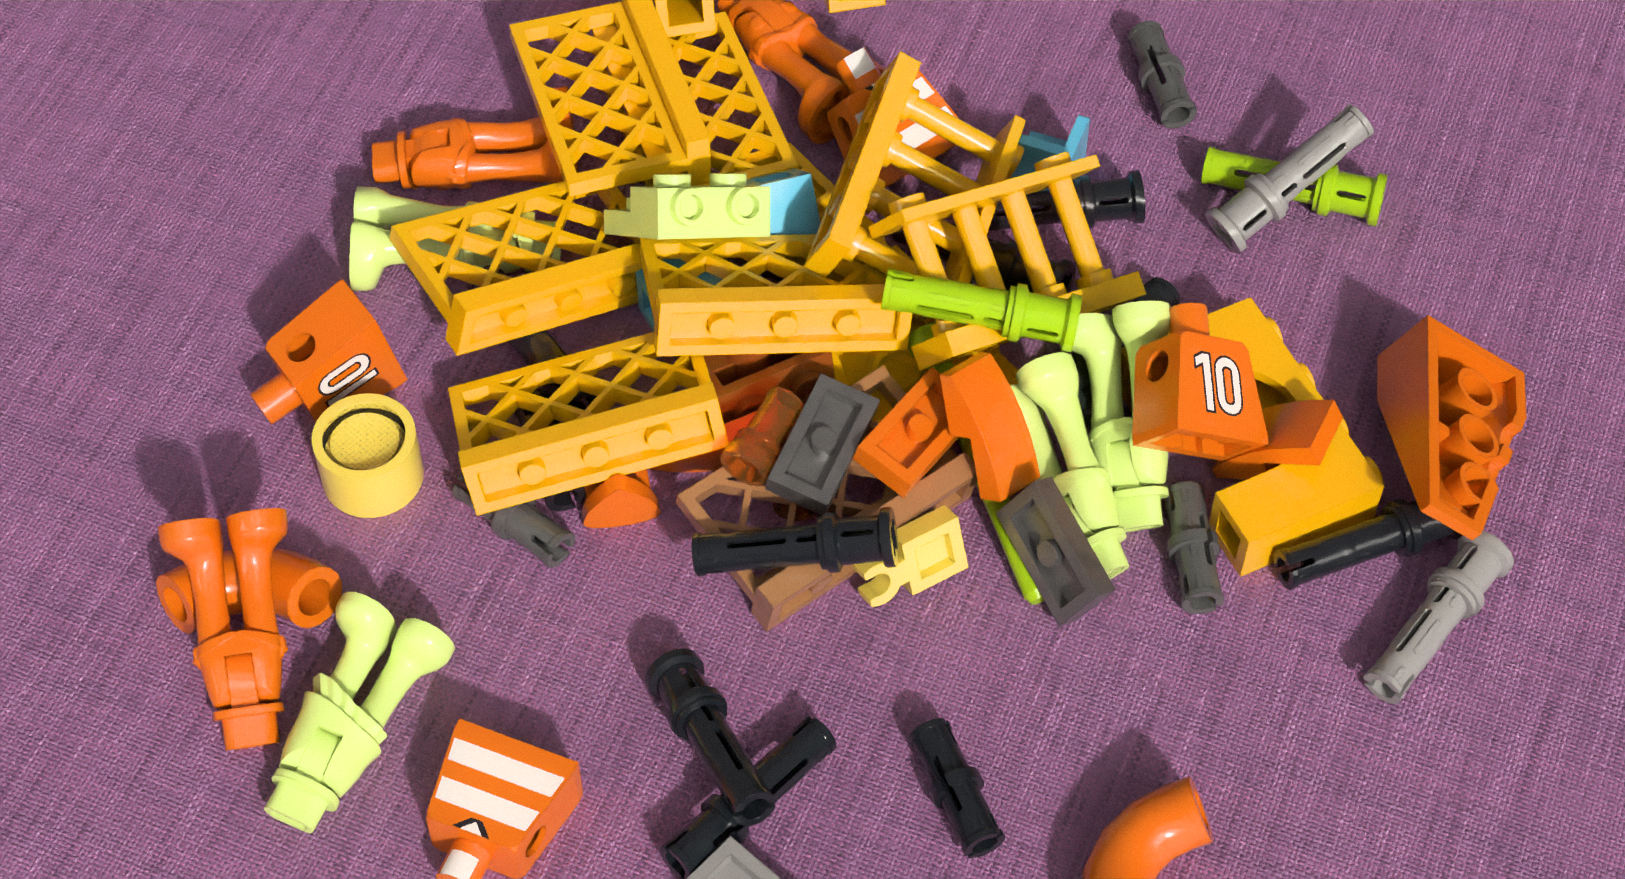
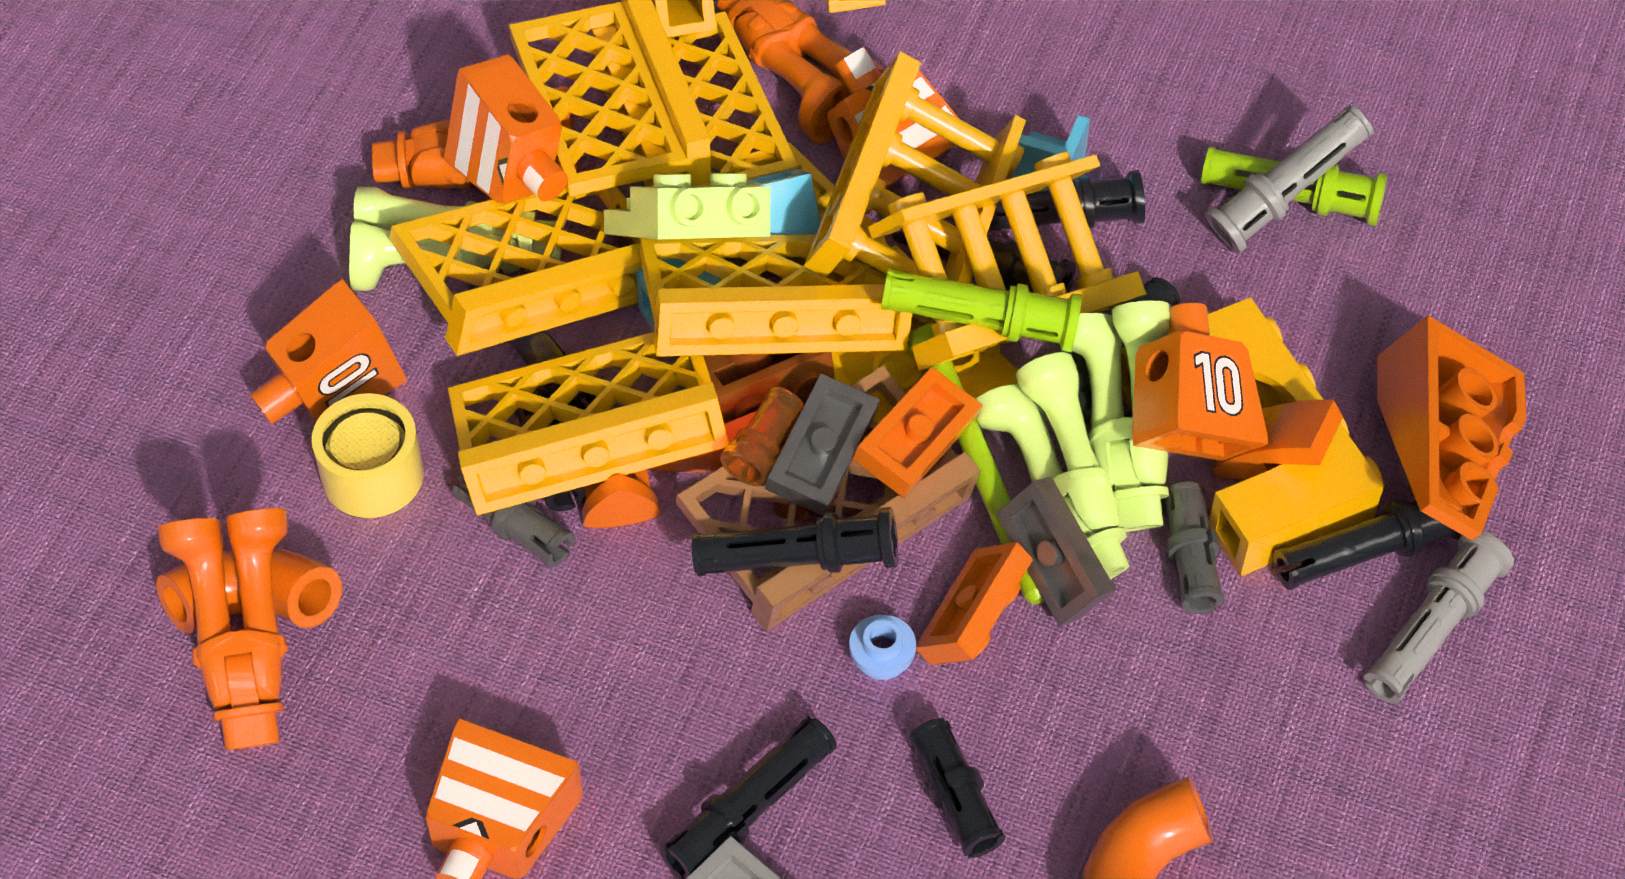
(332, 734): yellowish green piece -> none
(504, 133): none -> orange torso
(699, 715): black pin -> none
(882, 662): none -> light blue plate
(927, 554): light yellow plate -> none
(974, 604): none -> orange plate
(987, 412): orange slope -> none
(1171, 98): dark grey pin -> none

